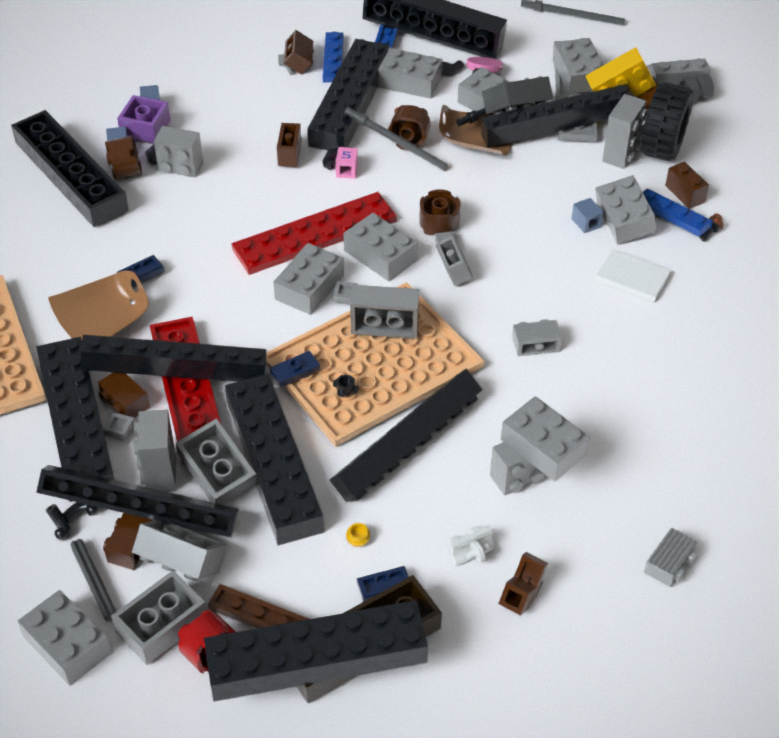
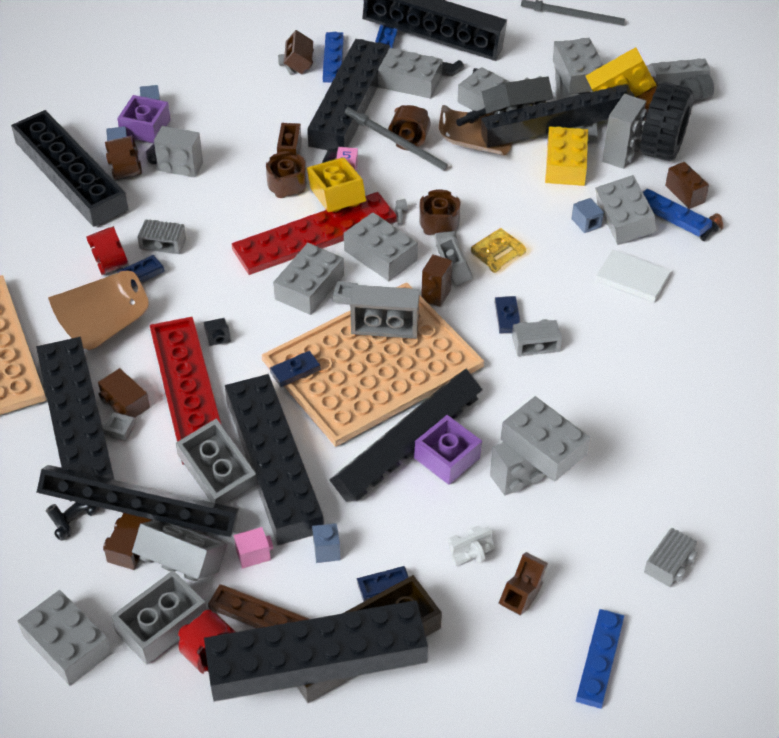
(93, 579): dark grey axle -> none
(107, 250): none -> red brick
(155, 450): light grey brick -> none
(161, 236): none -> light grey brick
(171, 358): black brick -> none
(217, 331): none -> black bracket
(253, 547): none -> bright pink brick
(286, 174): none -> reddish brown brick
(326, 543): none -> sand blue brick
(336, 184): none -> yellow brick
(345, 385): black plate -> none
(358, 534): yellow plate -> none
(401, 205): none -> light grey hand
(436, 280): none -> reddish brown brick
(447, 449): none -> medium lavender brick
(488, 63): bright pink tile -> none
(494, 245): none -> clear yellow plate
(506, 313): none -> dark blue plate
(566, 156): none -> yellow brick
(600, 659): none -> blue plate

